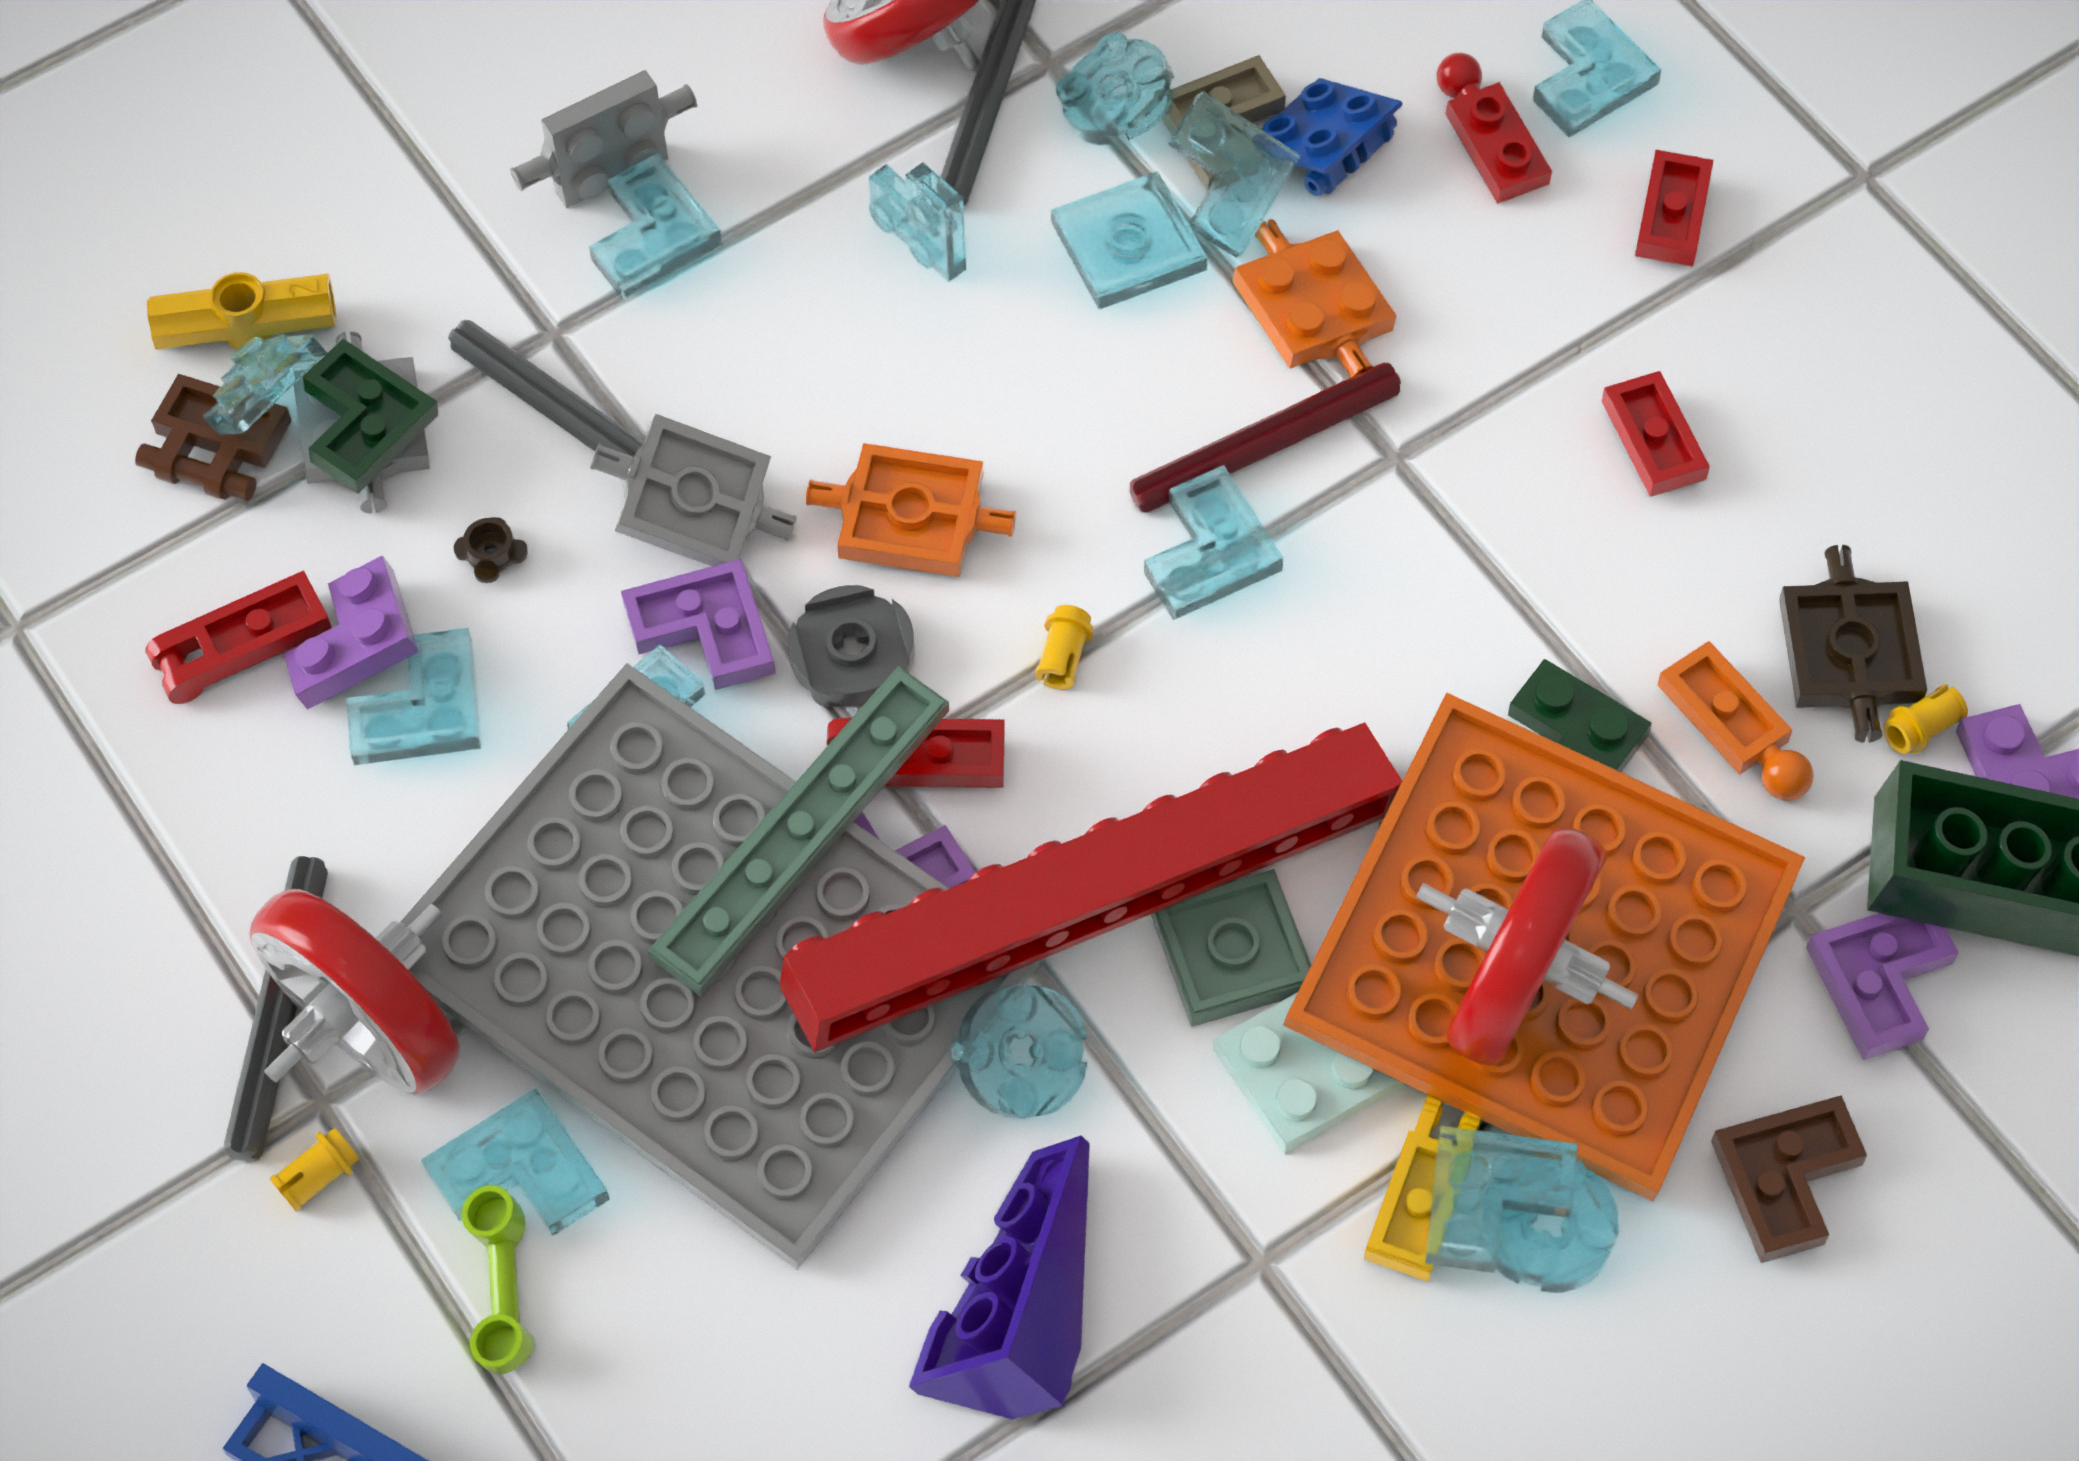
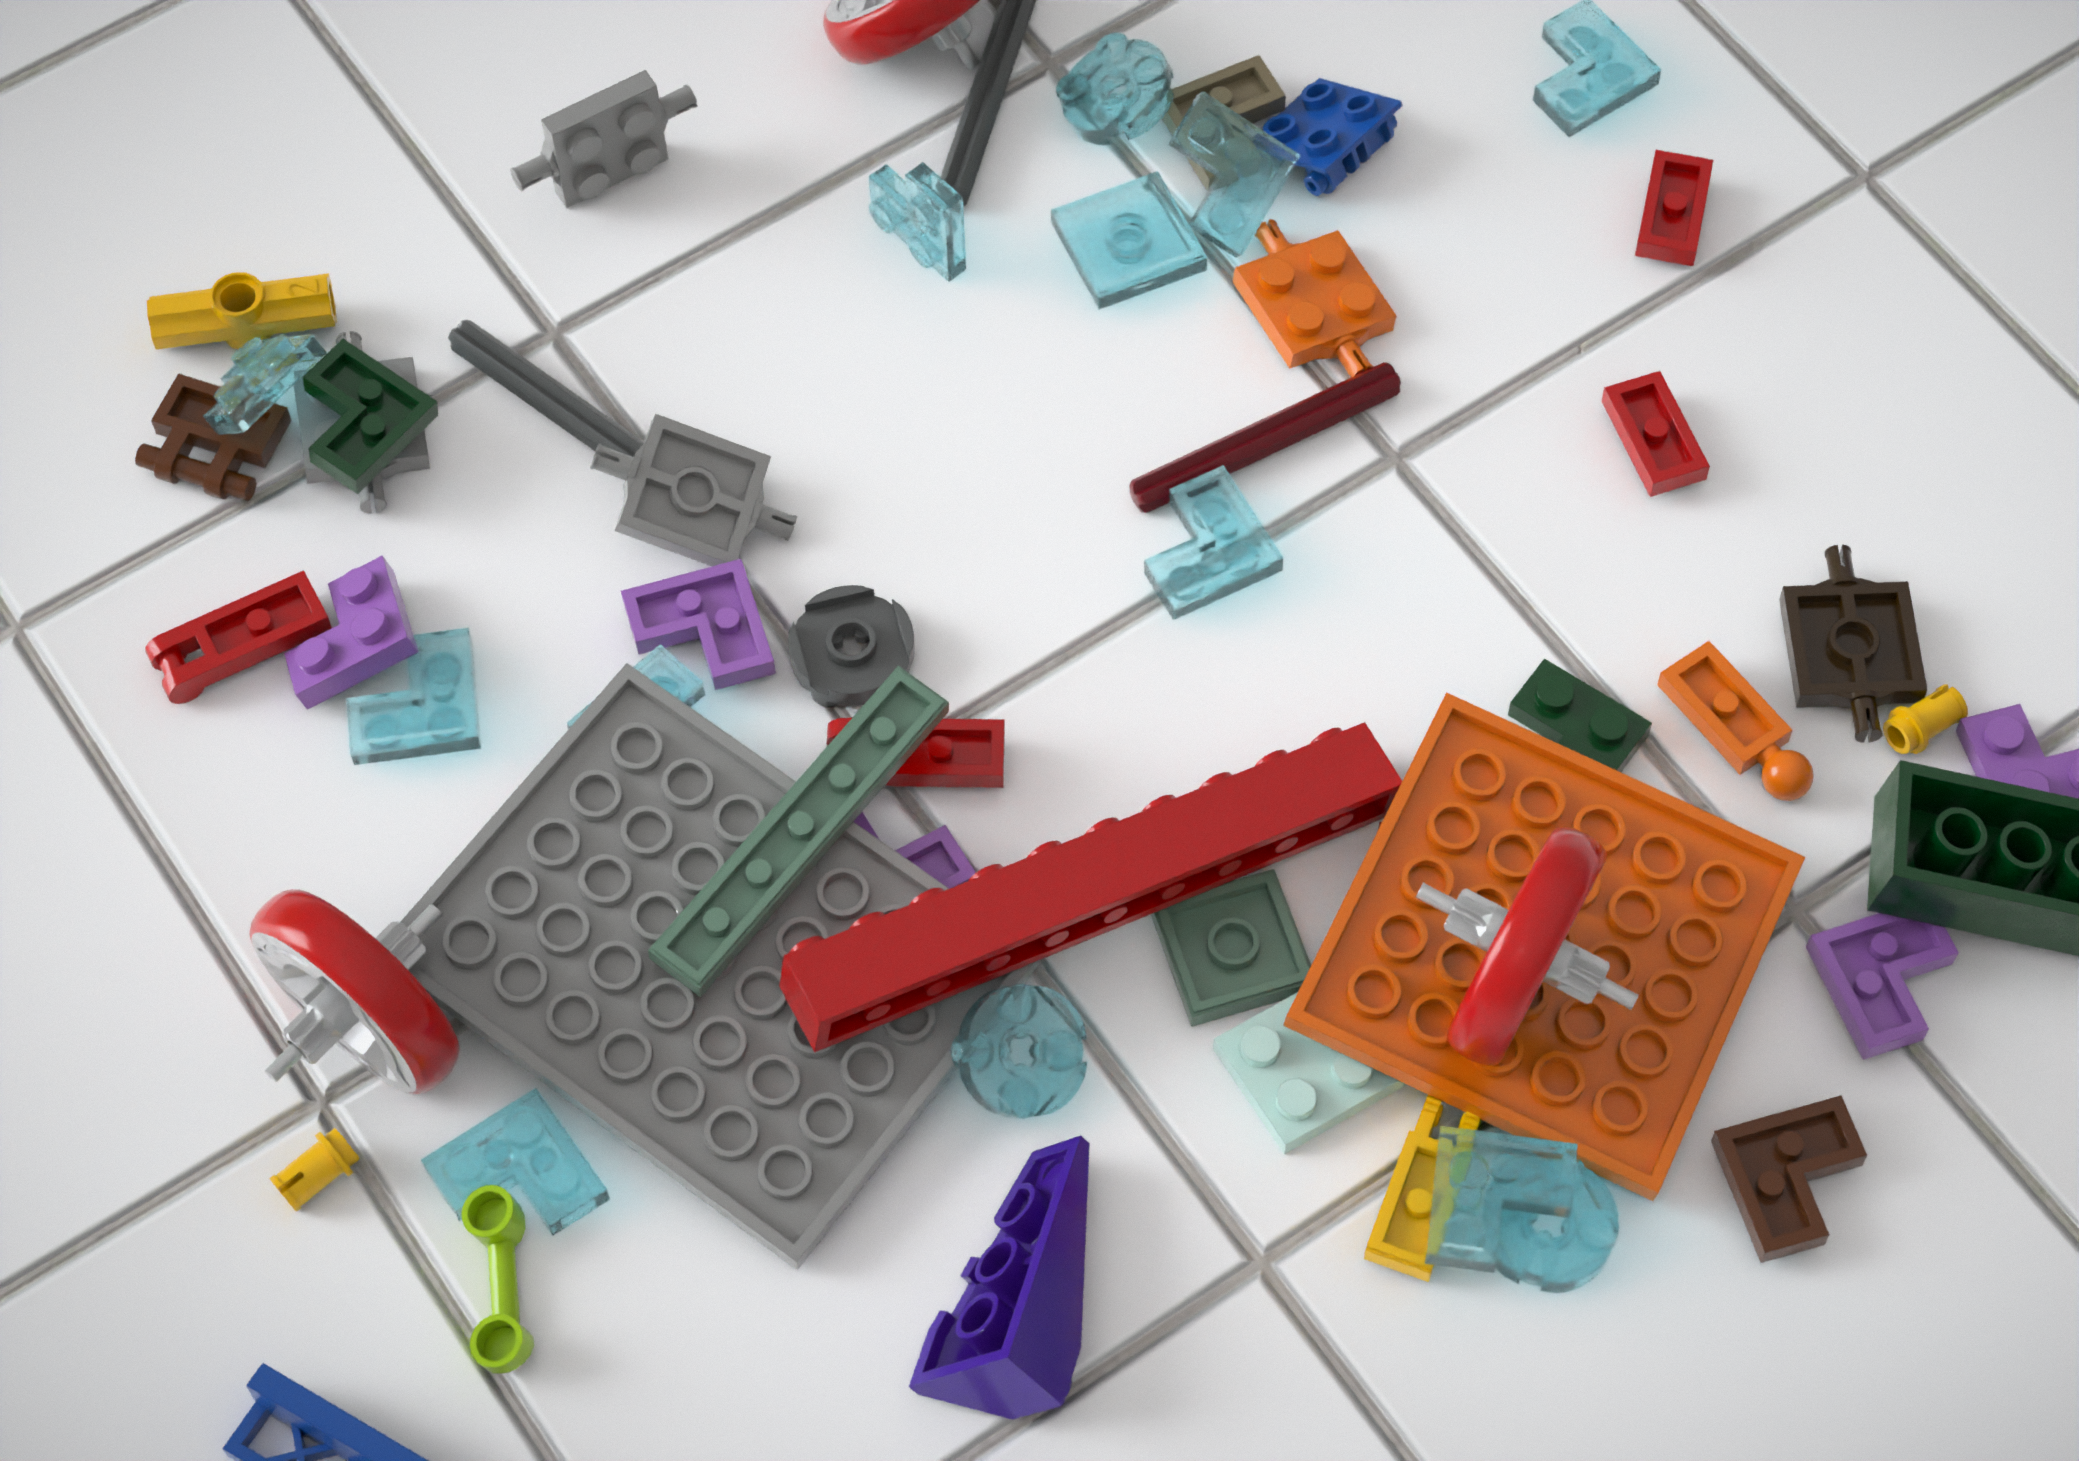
(273, 1013): dark grey axle -> none
(488, 534): dark brown plate -> none
(664, 231): clear light blue plate -> none
(910, 509): orange plate -> none
(1067, 632): yellow pin -> none
(1491, 130): red plate -> none

